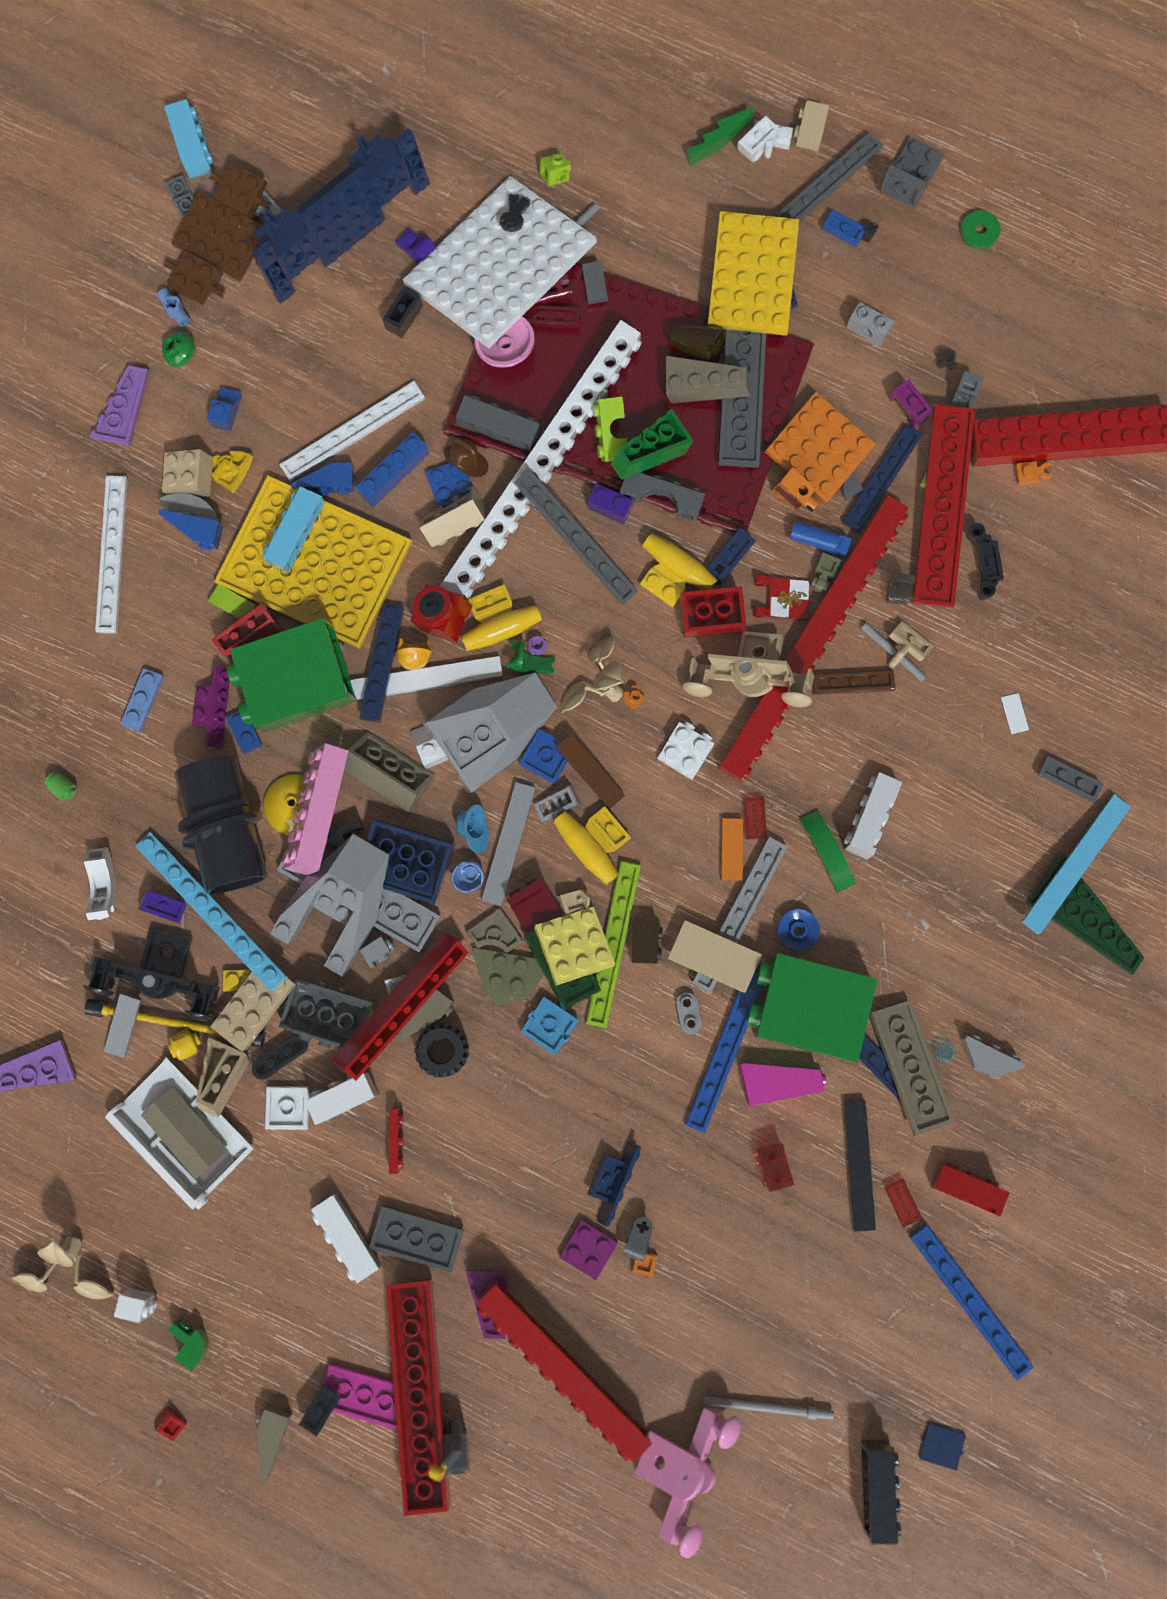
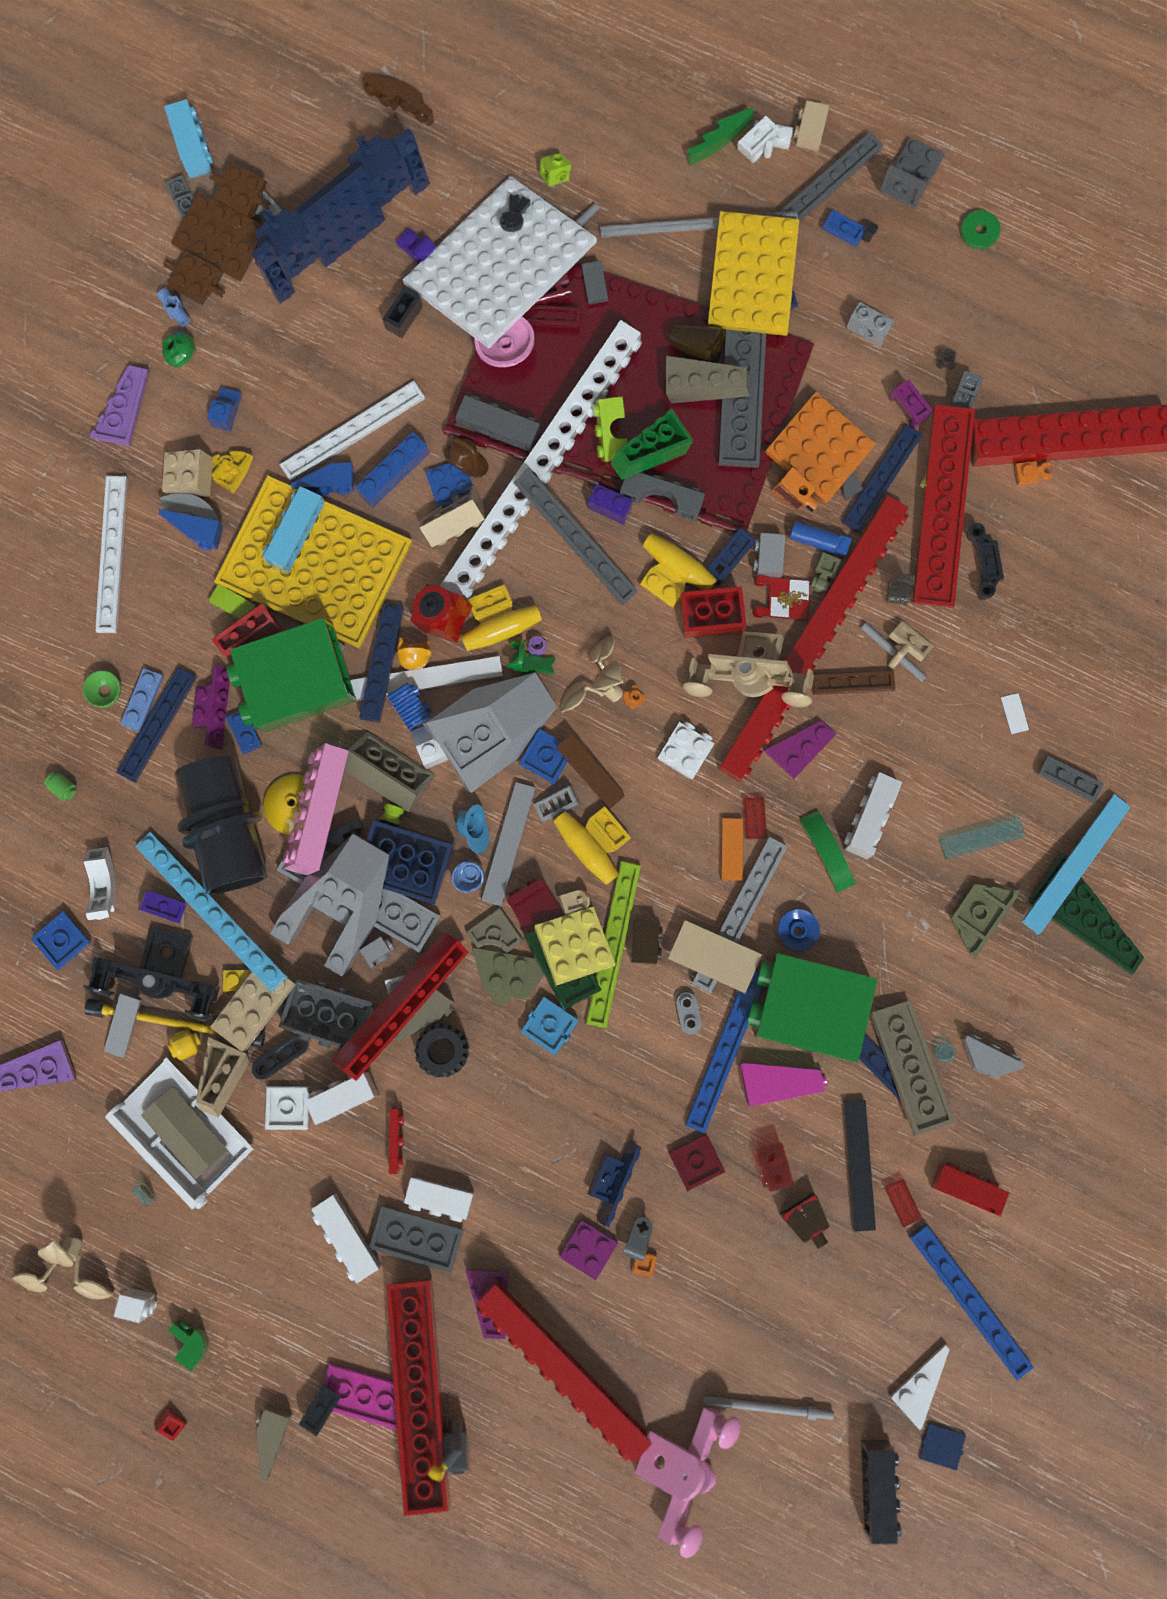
(61, 940): none -> blue plate
(93, 685): none -> bright green piece
(143, 1194): none -> clear light blue tile
(156, 725): none -> dark blue tile
(392, 814): none -> lime wheel
(395, 94): none -> reddish brown slope
(409, 706): none -> blue brick
(438, 1198): none -> white brick
(667, 226): none -> light grey axle
(696, 1162): none -> dark red tile
(770, 555): none -> light grey brick
(800, 749): none -> magenta wing
(807, 1220): none -> dark brown torso
(918, 1390): none -> white wing
(981, 914): none -> olive wing
(982, 838): none -> clear light blue tile

